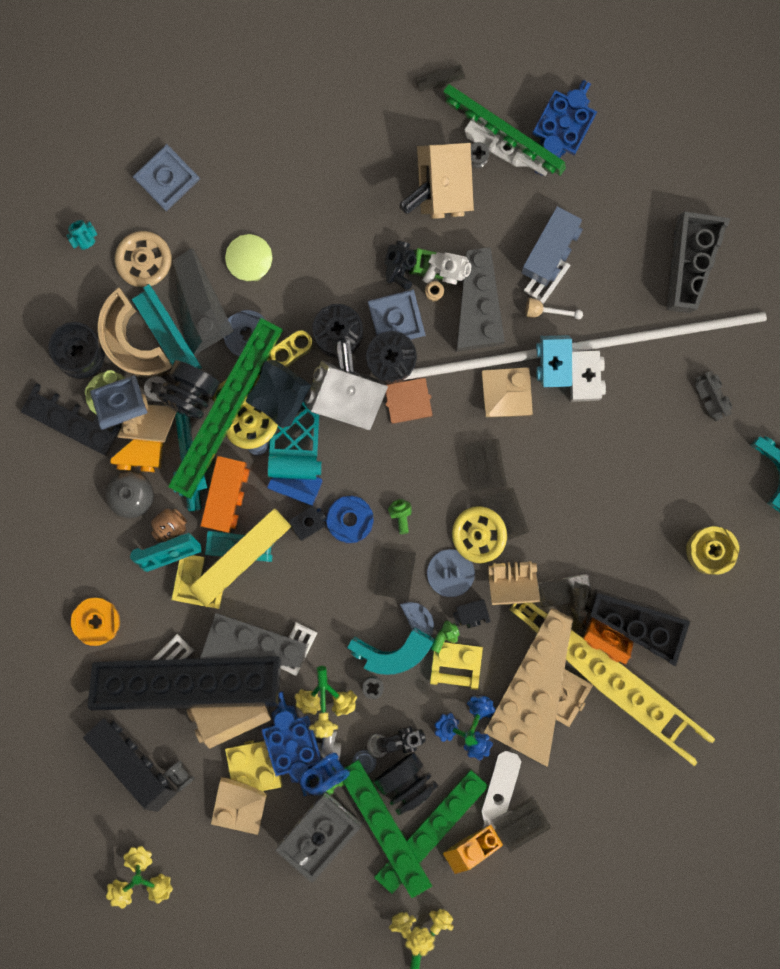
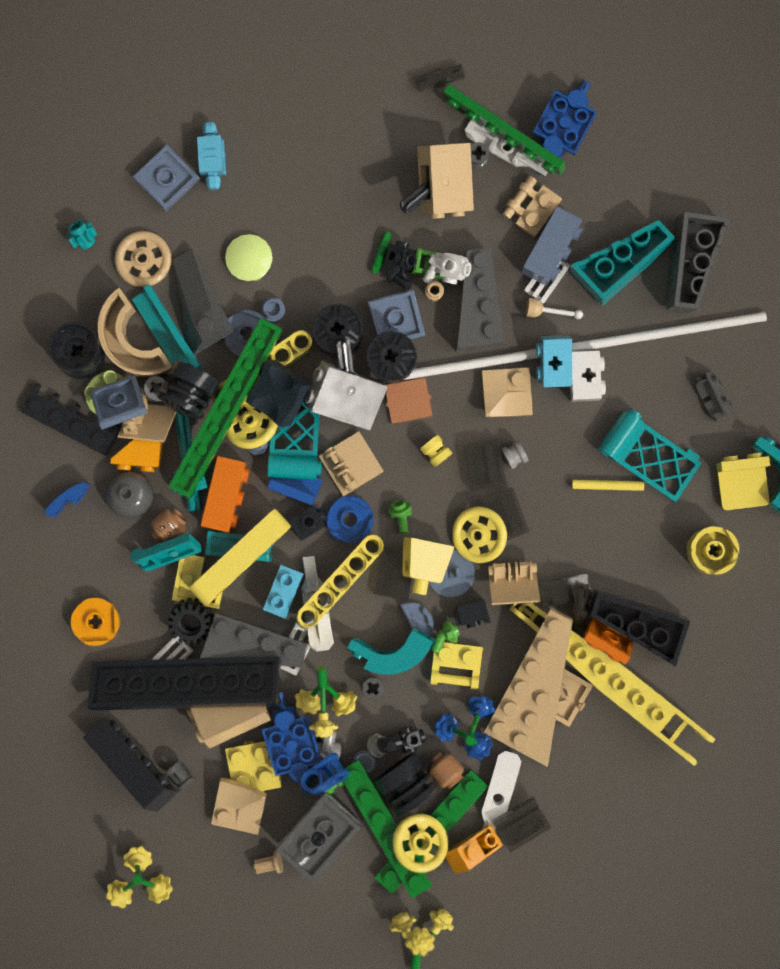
(73, 495): none -> blue slope
(185, 632): none -> black tyre
(211, 156): none -> medium azure piece
(269, 864): none -> tan piece
(273, 309): none -> sand blue plate
(283, 591): none -> medium azure brick
(320, 635): none -> white piece
(347, 573): none -> light yellow beam
(351, 463): none -> tan hinge
(381, 252): none -> green piece
(425, 562): none -> light yellow torso
(434, 445): none -> light yellow wheel
(439, 839): none -> light yellow plate
(446, 770): none -> medium nougat head
(514, 455): none -> light grey wheel
(537, 212): none -> tan plate
(608, 485): none -> light yellow bar
(617, 265): none -> teal wedge
(627, 433): none -> teal piece
(743, 481): none -> light yellow bracket

